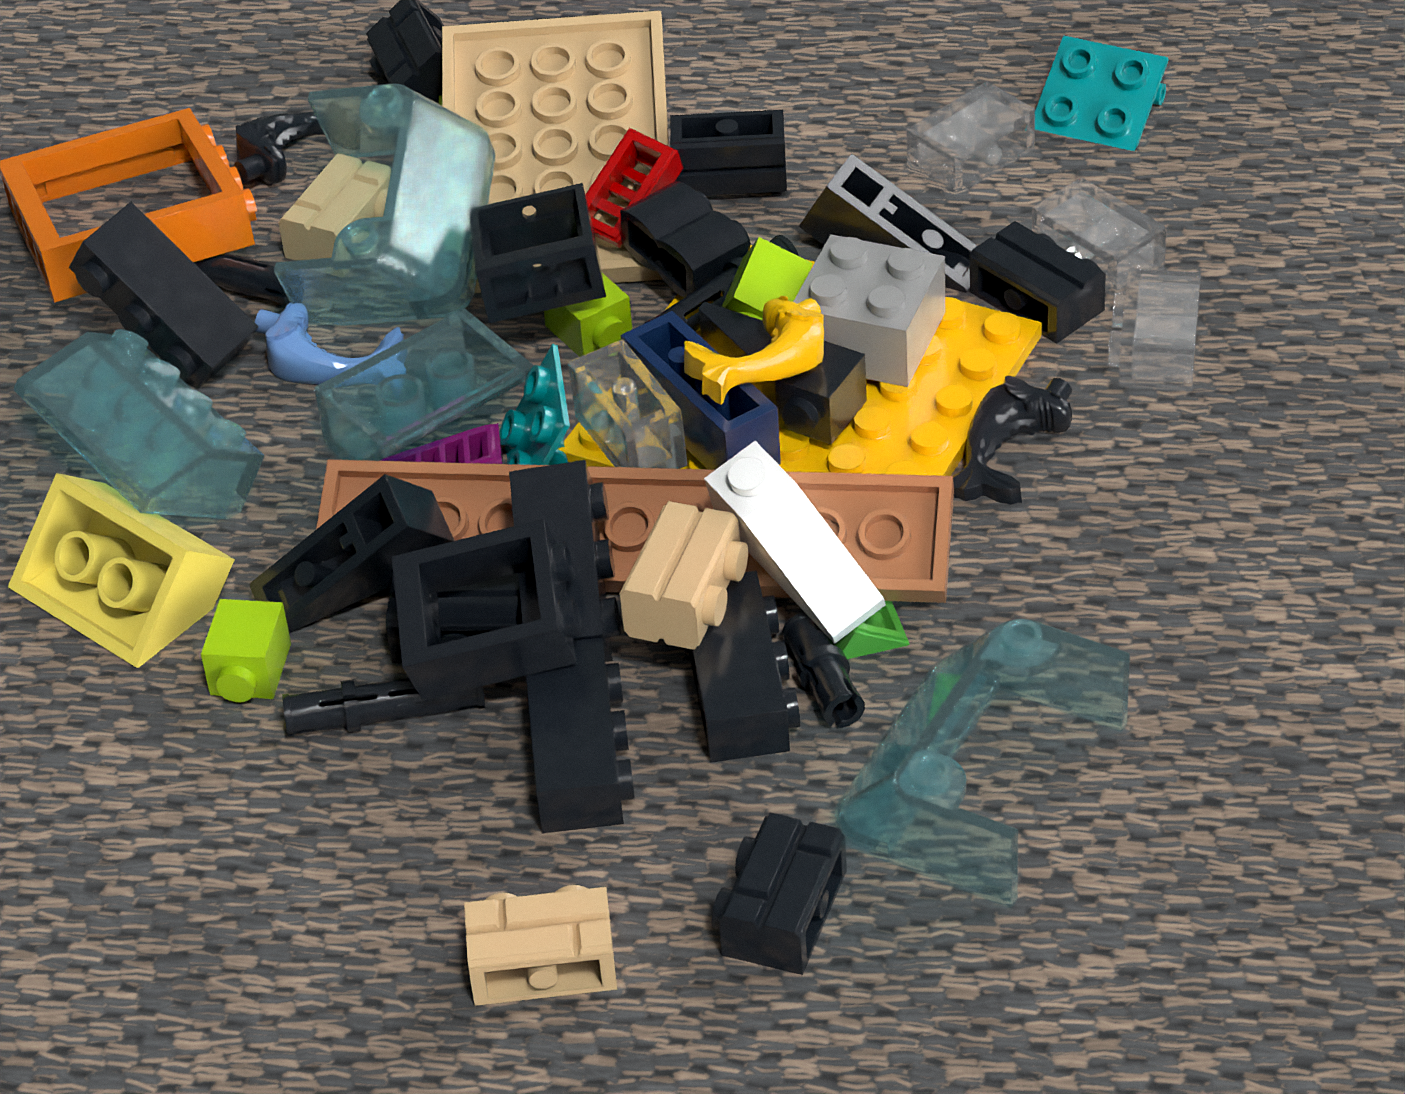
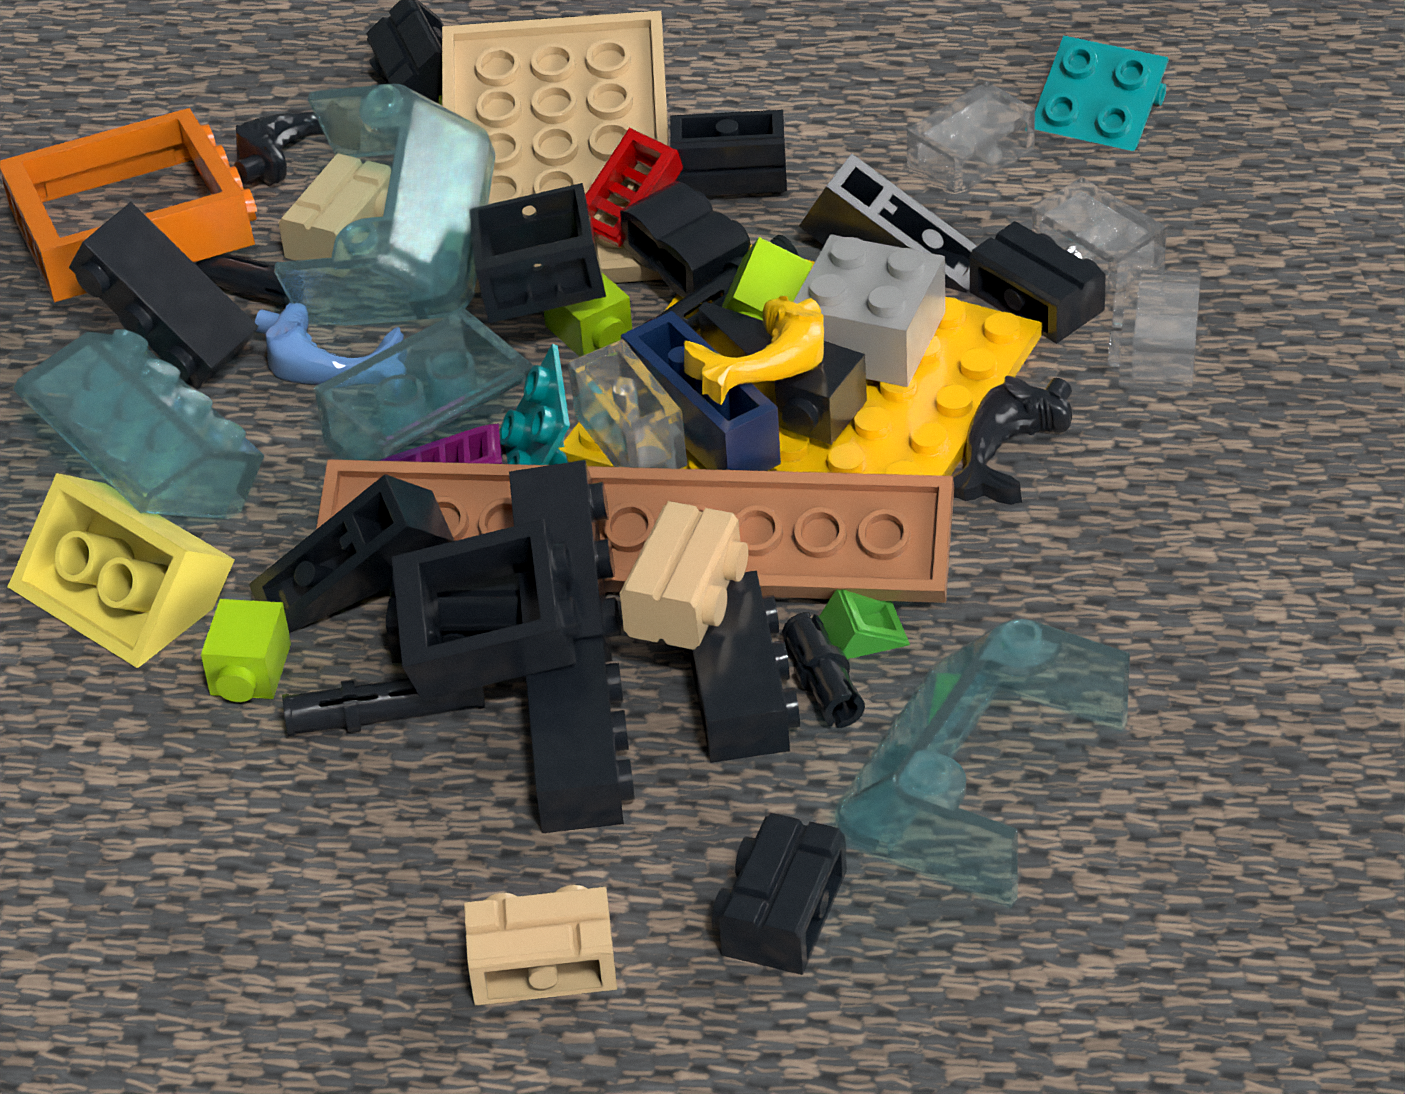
(793, 542): white slope -> none

